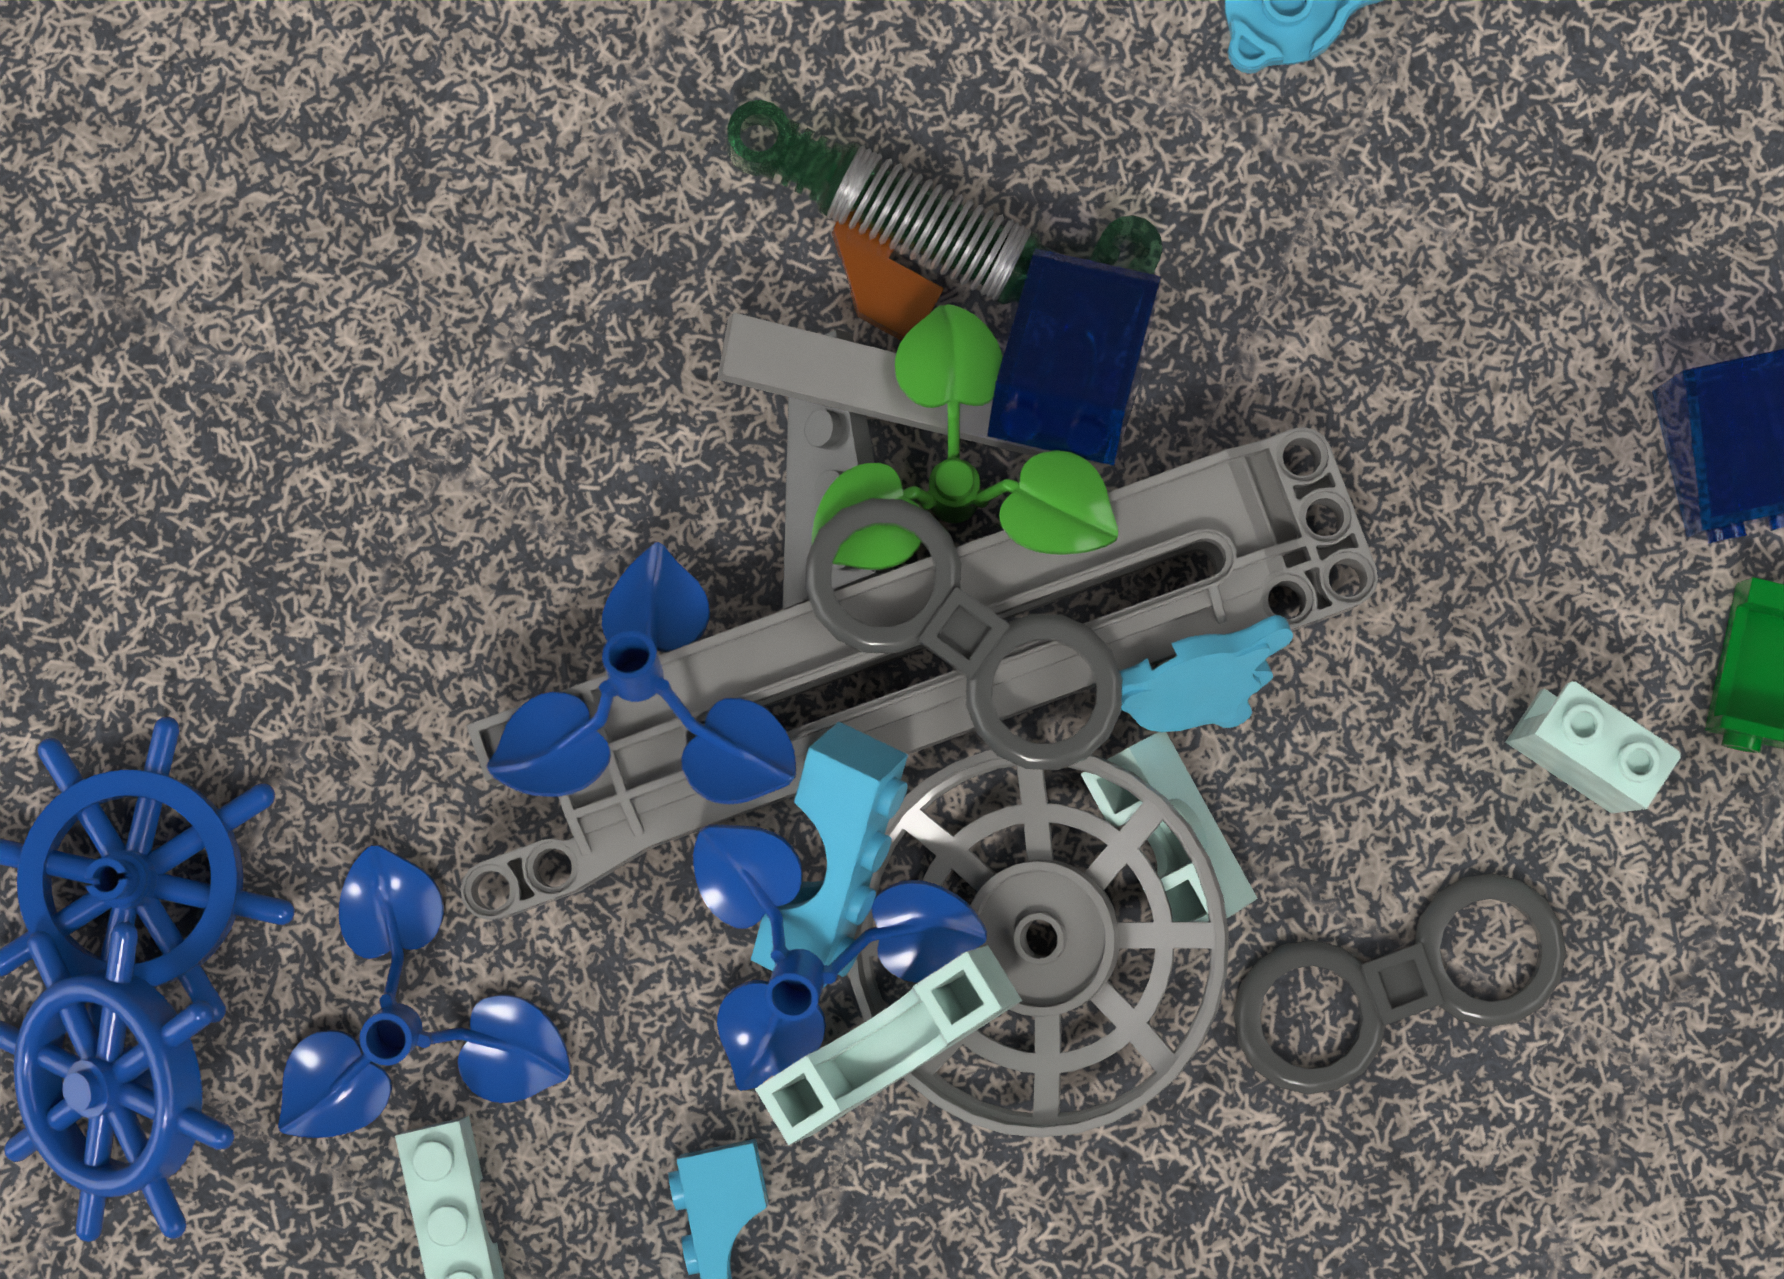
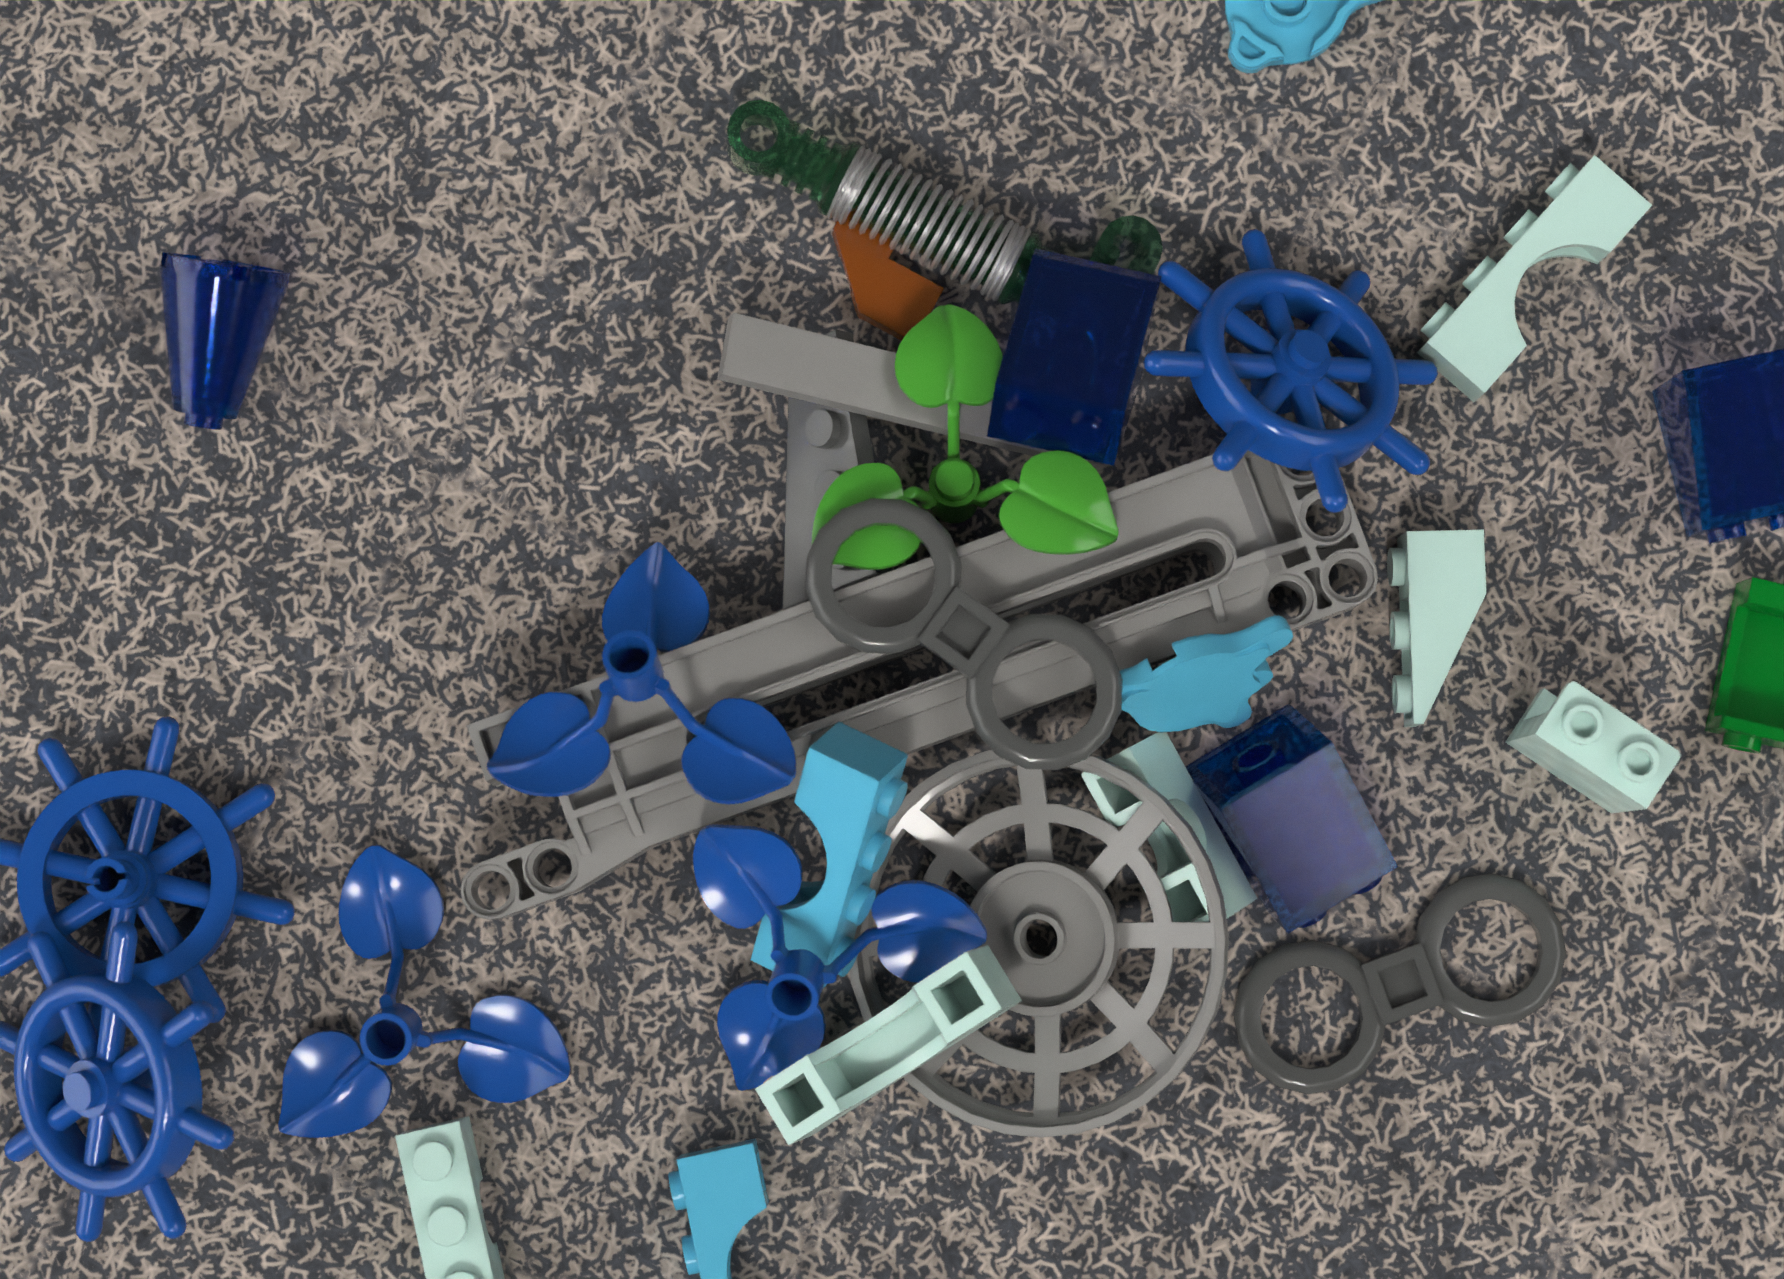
(216, 331): none -> clear blue cone
(1292, 370): none -> blue piece
(1292, 817): none -> clear blue slope
(1439, 596): none -> light aqua slope
(1583, 221): none -> light aqua arch

